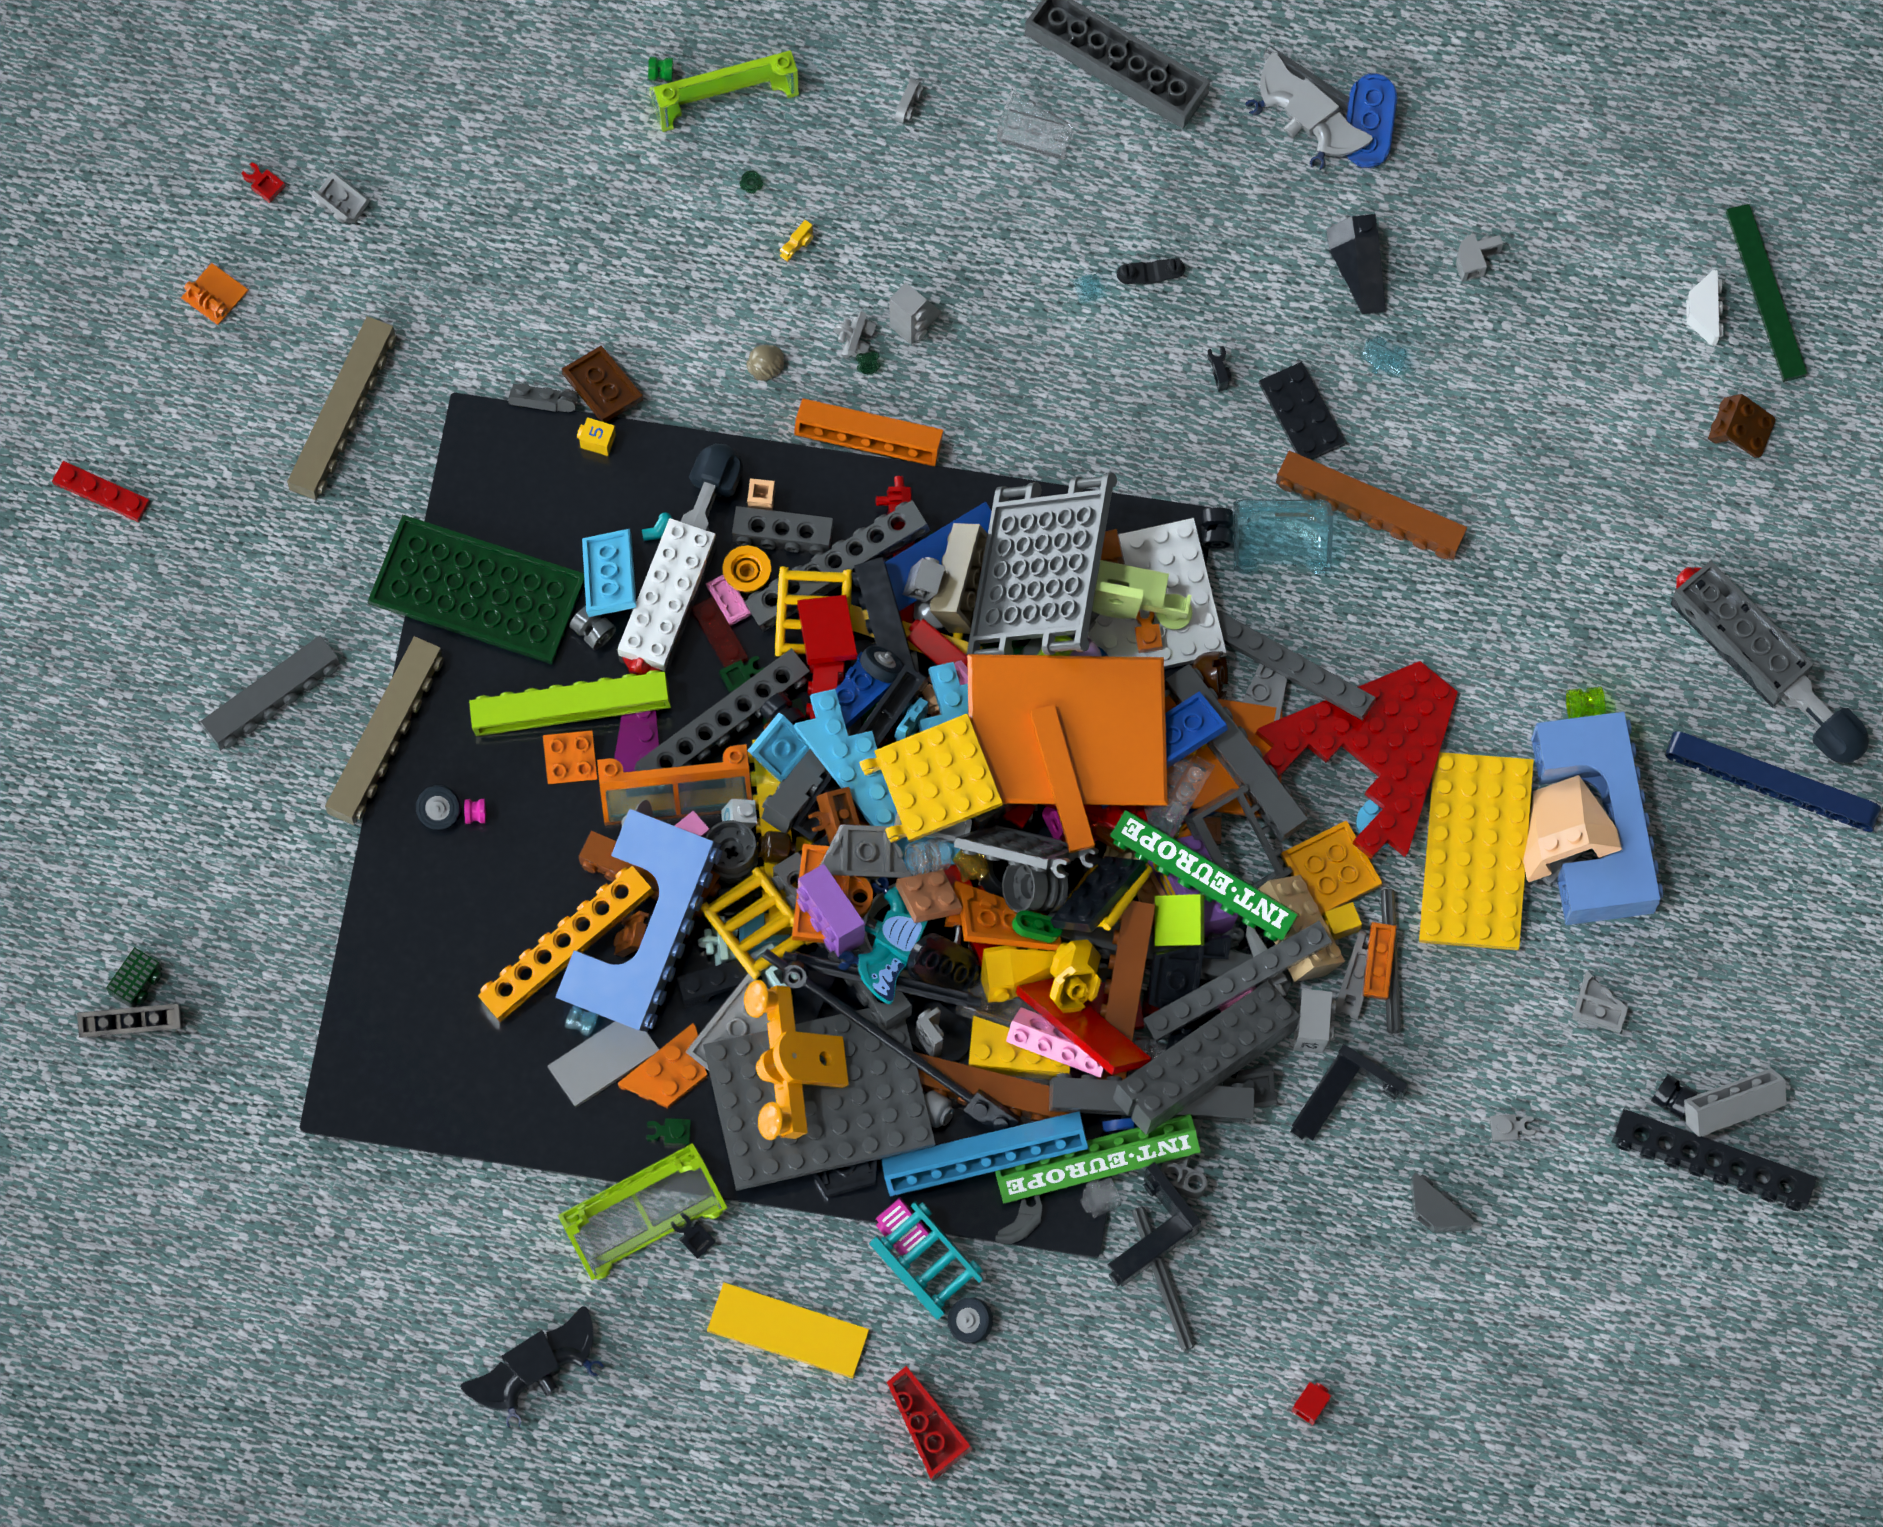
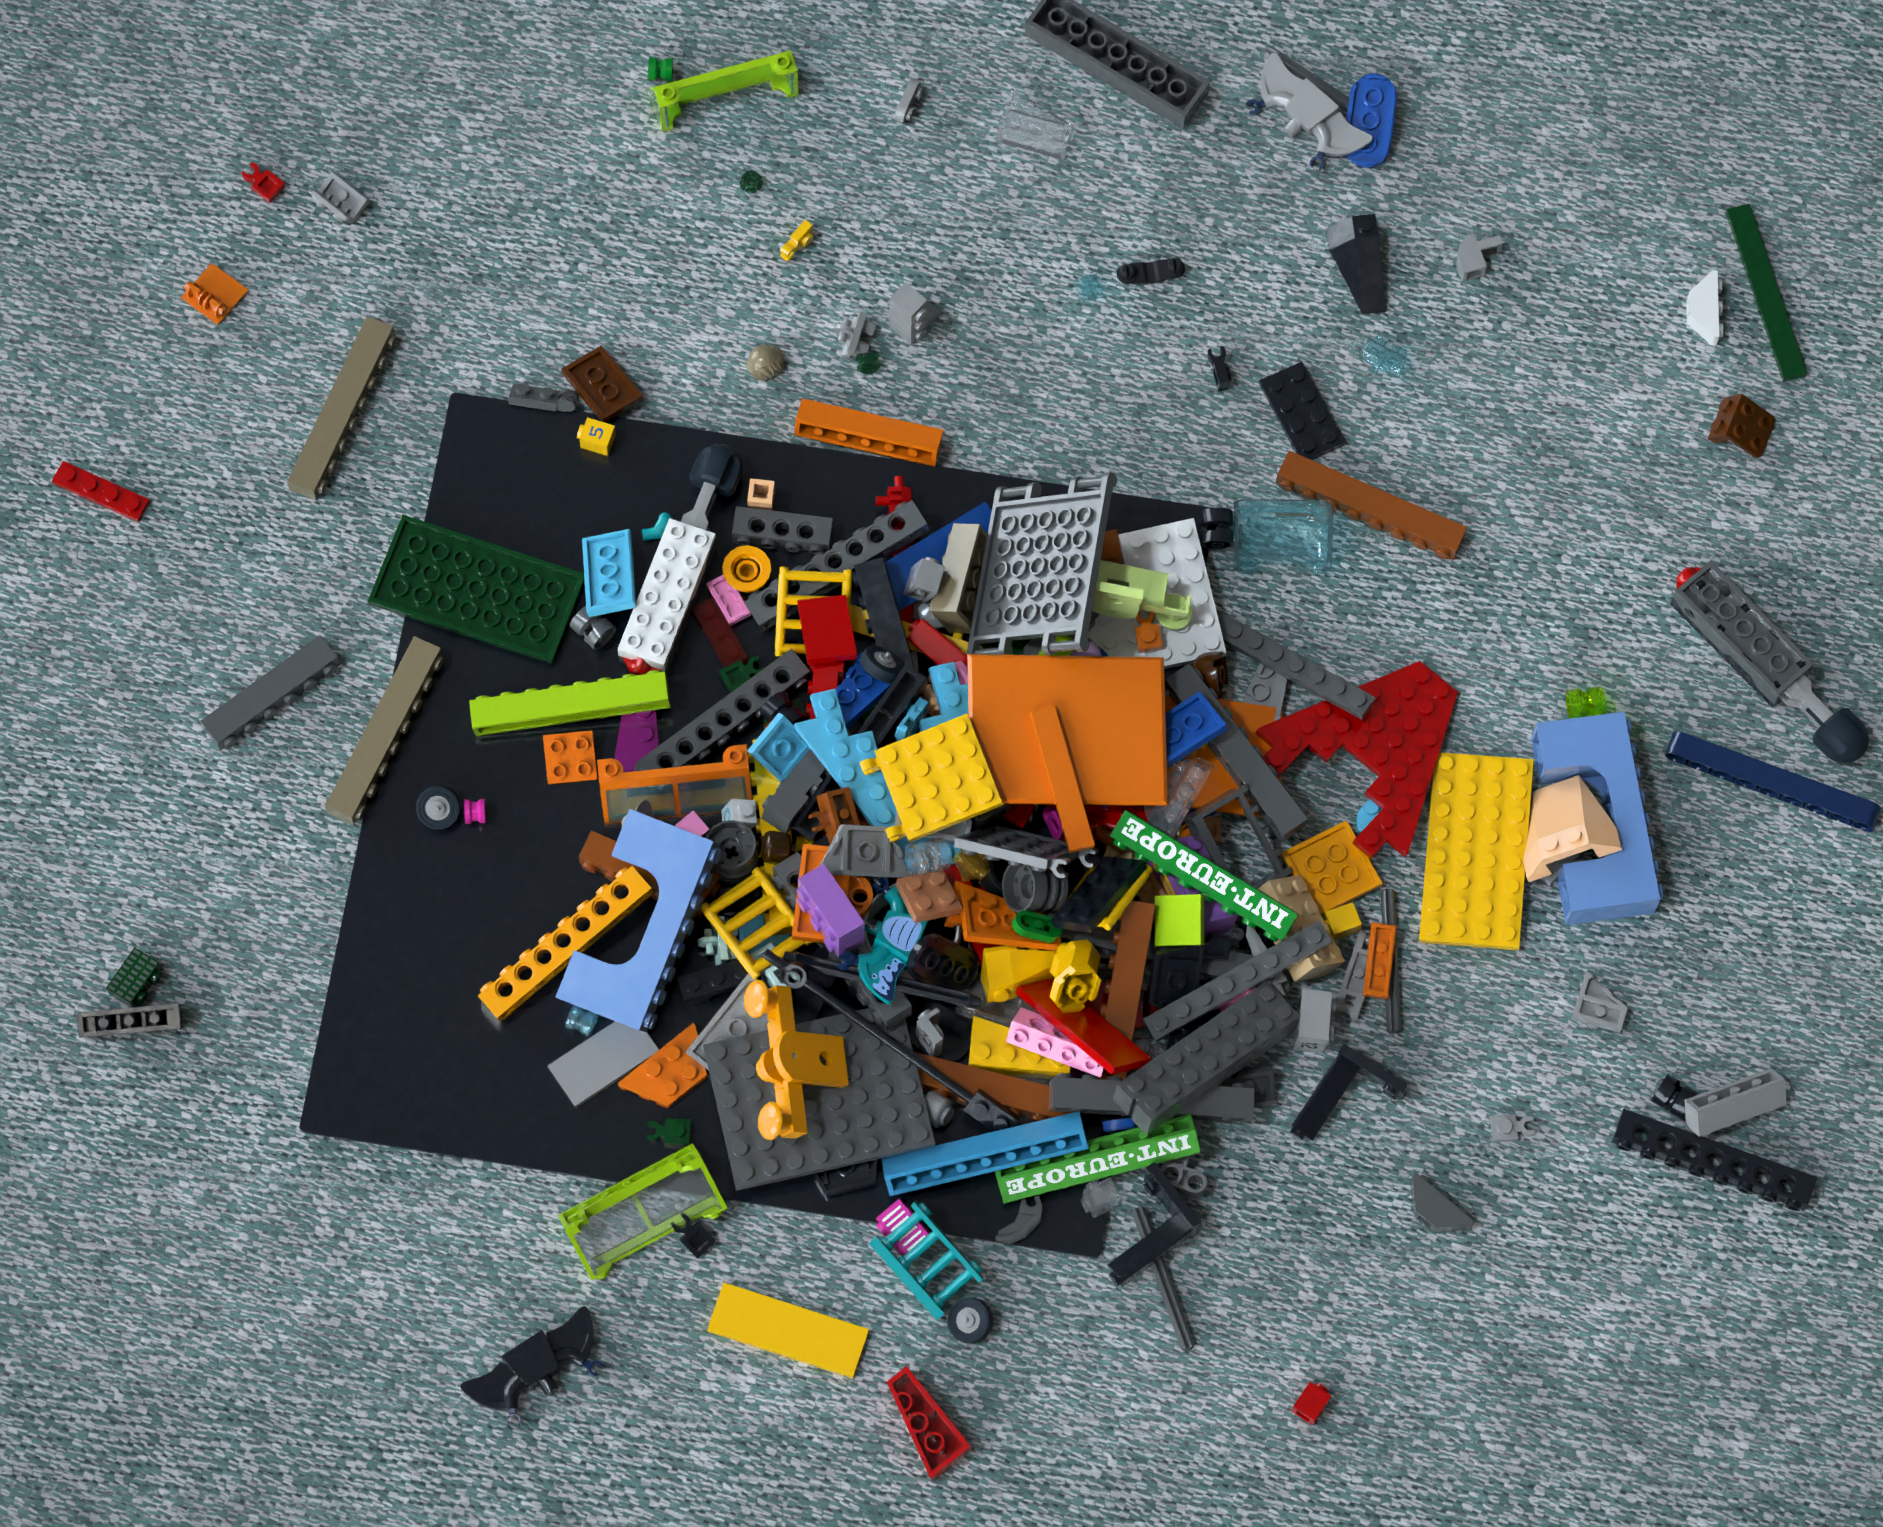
(630, 937): dark orange plate -> none

